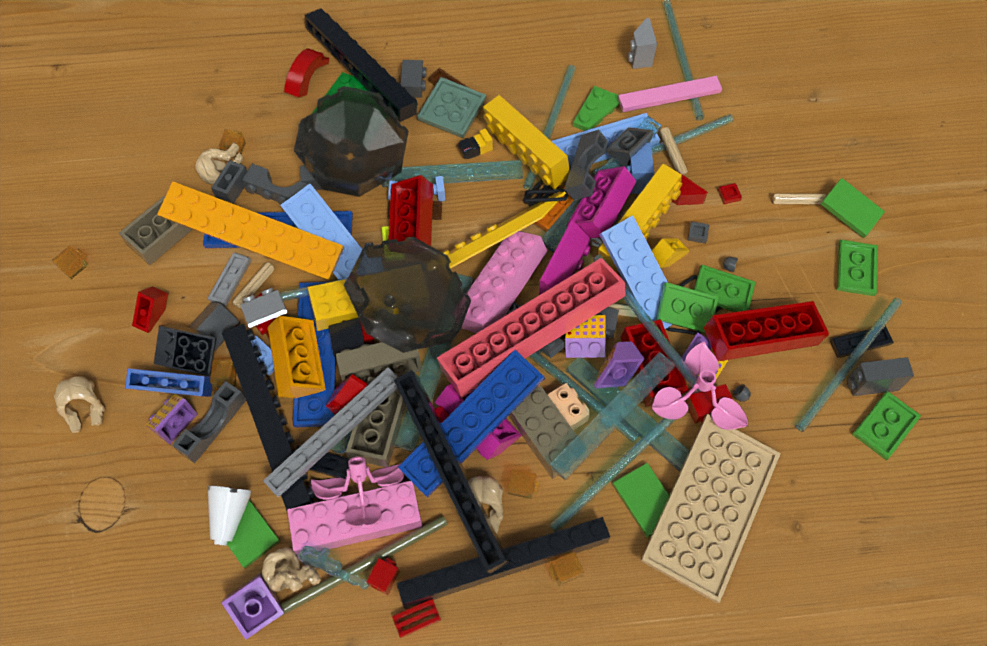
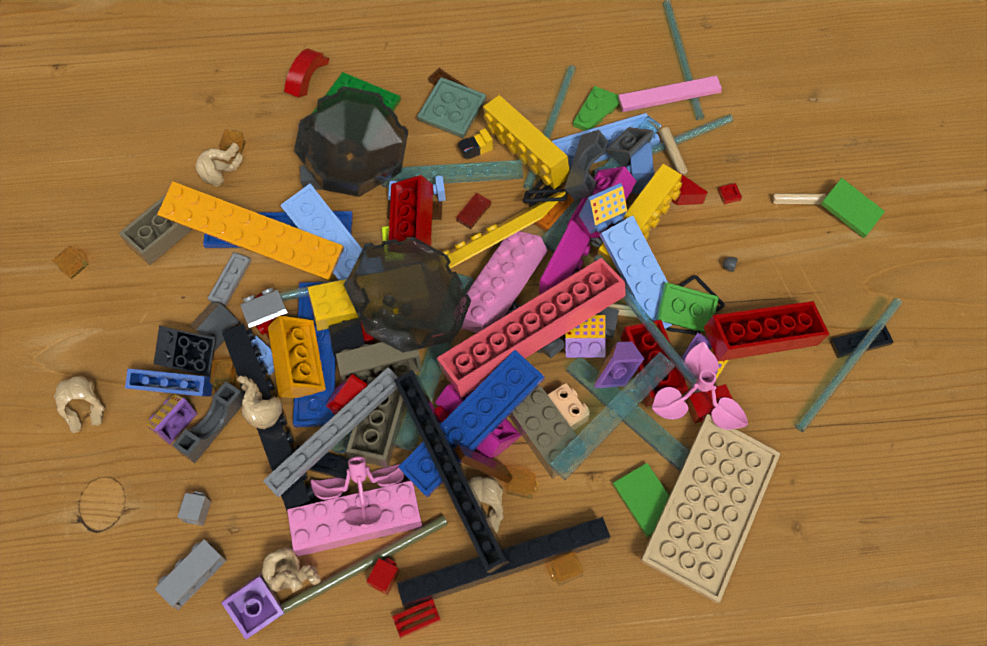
(149, 308): red slope -> none
(190, 574): none -> light grey brick
(194, 508): none -> light grey brick
(225, 512): white cone -> none
(229, 183): dark grey brick -> none
(252, 537): bright green tile -> none
(254, 284): tan axle -> none
(255, 410): none -> tan hair
(259, 181): dark grey arch -> none
(333, 567): clear light blue piece -> none
(360, 63): black brick -> none
(412, 77): dark grey brick -> none
(473, 211): none -> clear red tile
(483, 463): none -> reddish brown tile
(582, 394): clear light blue piece -> none
(604, 209): none -> slope
(610, 474): clear light blue piece -> none
(642, 46): light grey slope -> none
(669, 251): yellow slope -> none
(698, 232): dark grey plate -> none
(733, 291): bright green tile -> none
(742, 393): dark grey hinge -> none
(857, 267): bright green tile -> none
(880, 376): dark grey brick -> none
(886, 425): bright green tile -> none

